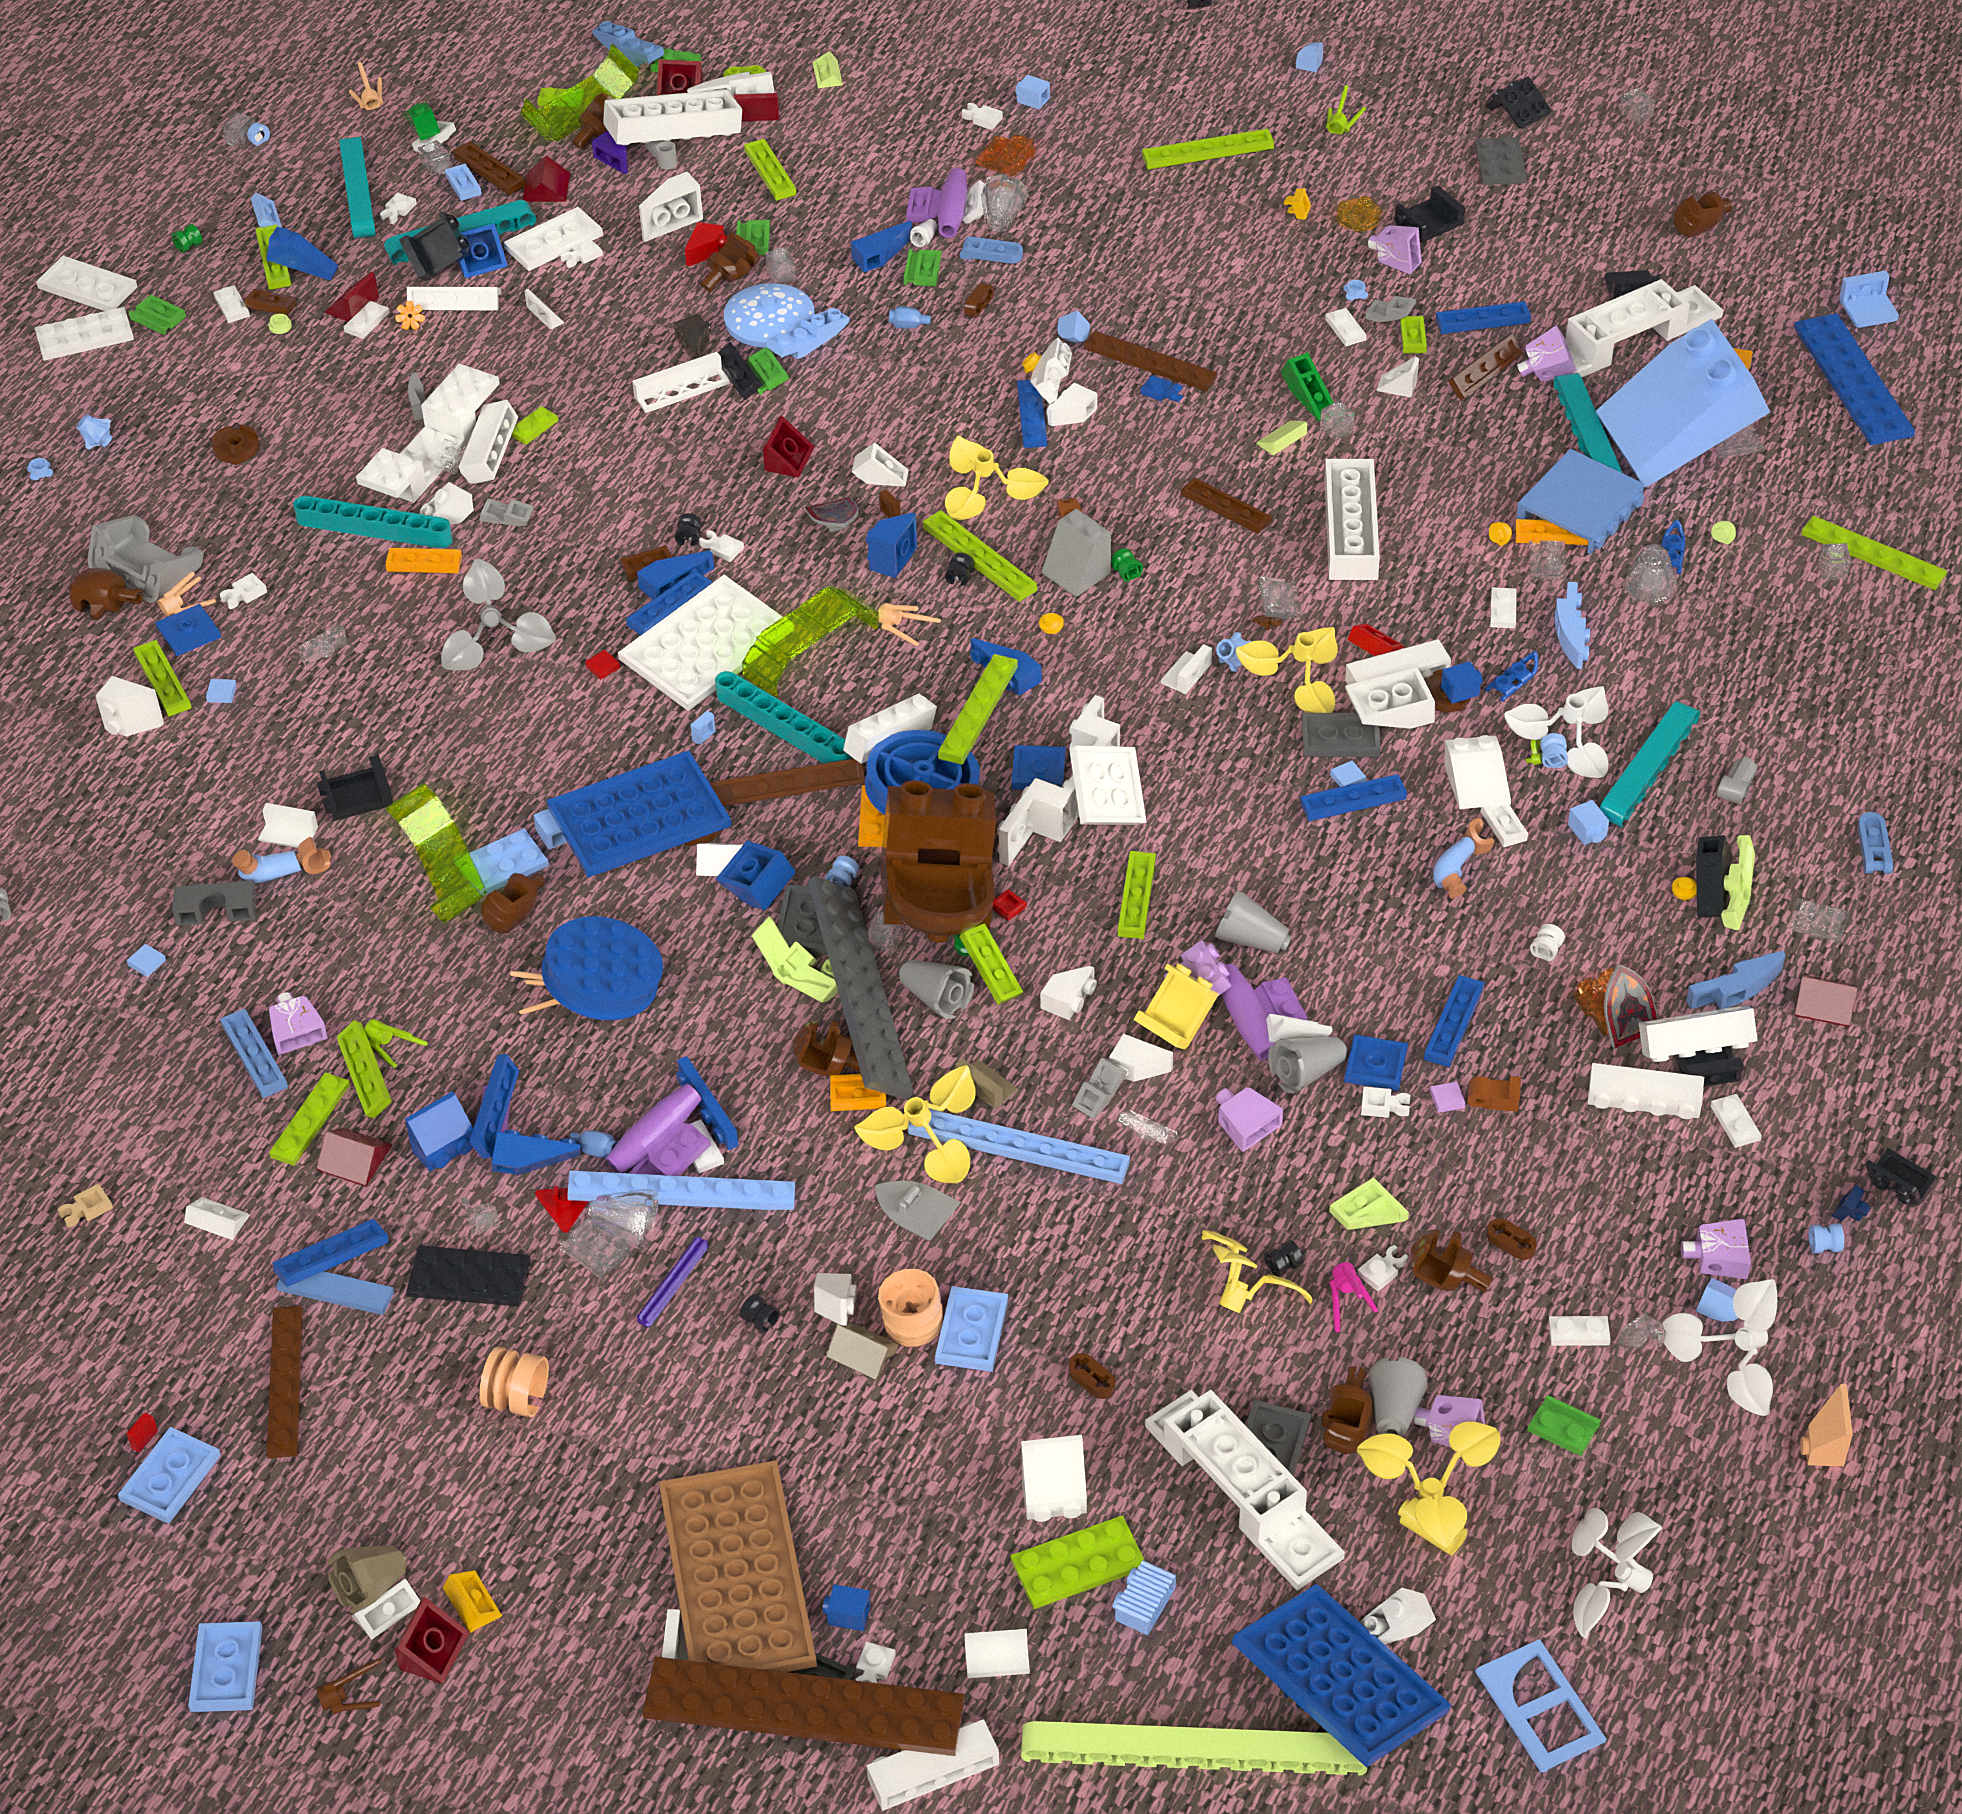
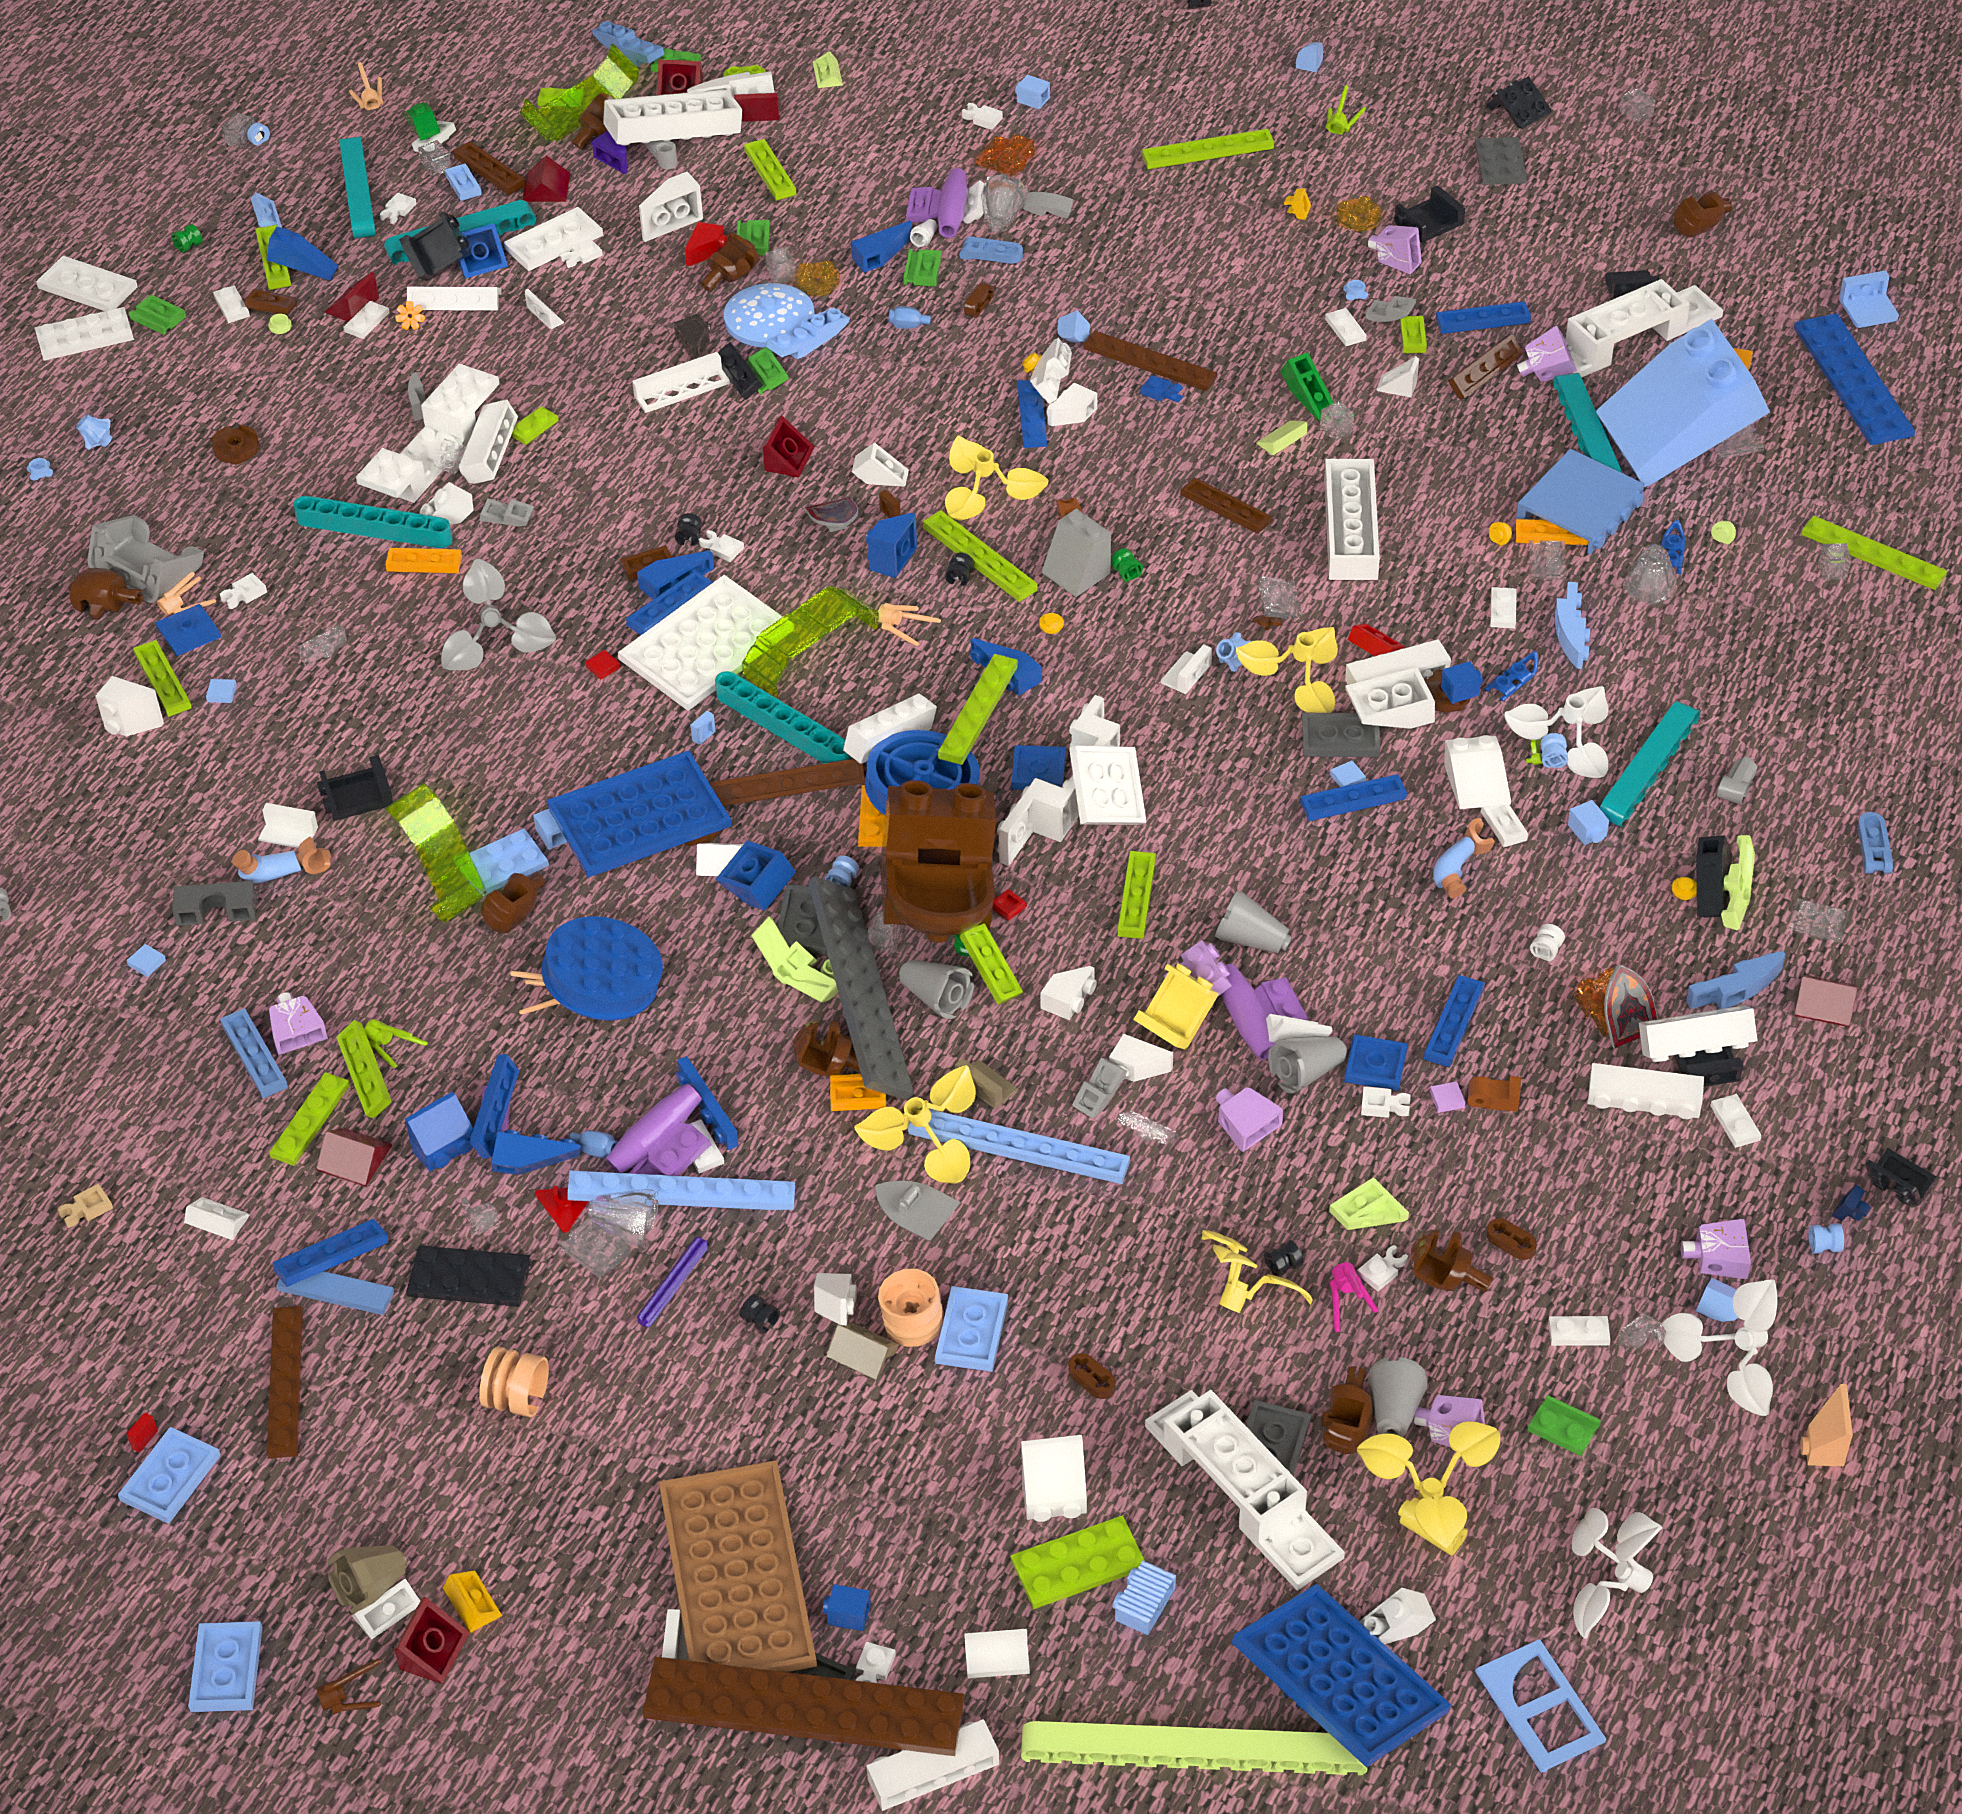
(825, 271): none -> clear yellow plate
(1041, 202): none -> light grey slope

